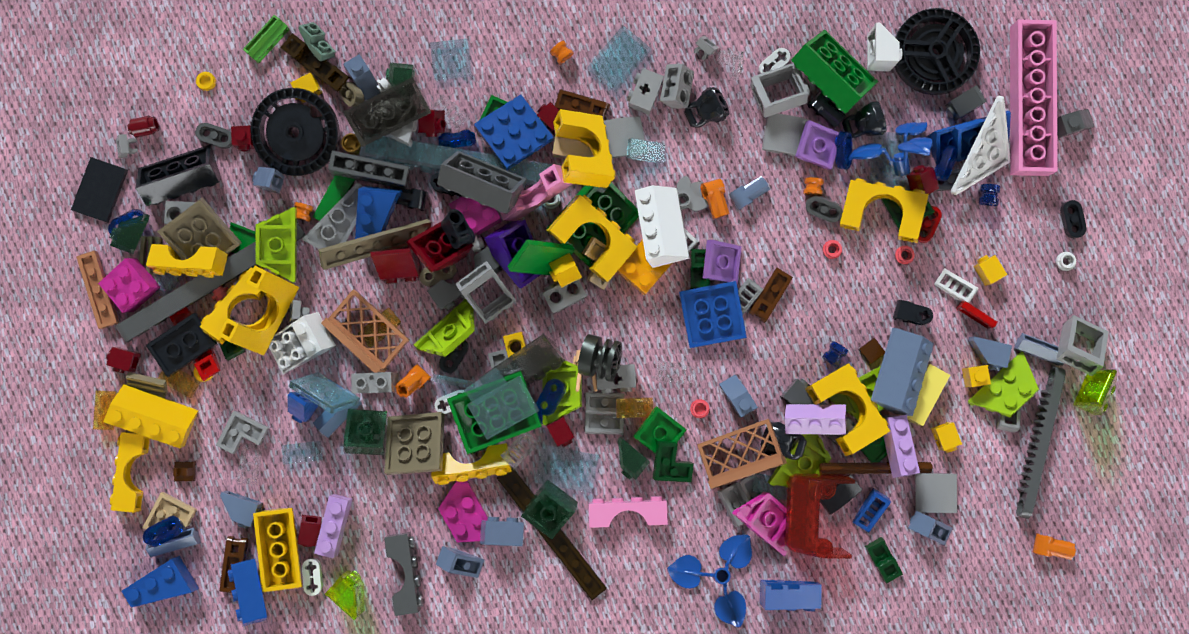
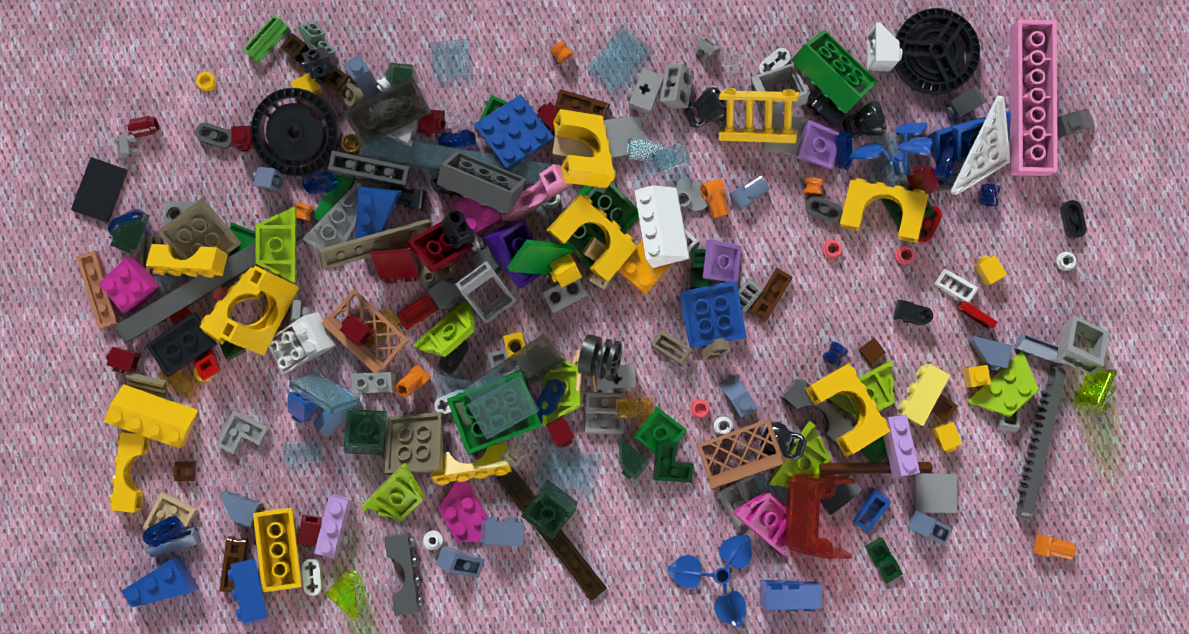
(101, 406): clear yellow plate -> none
(177, 176): black slope -> none
(317, 63): none -> black brick
(319, 183): none -> clear blue plate
(356, 329): none -> dark red brick
(396, 496): none -> lime wing
(417, 311): none -> red tile
(439, 540): none -> white plate
(603, 512): bright pink arch -> none
(671, 157): none -> clear light blue slope
(685, 356): none -> dark tan tile
(716, 349): none -> dark tan plate
(718, 421): none -> white plate
(767, 133): none -> yellow fence
(815, 419): lavender brick -> none
(902, 372): sand blue slope -> none
(944, 408): none -> reddish brown tile

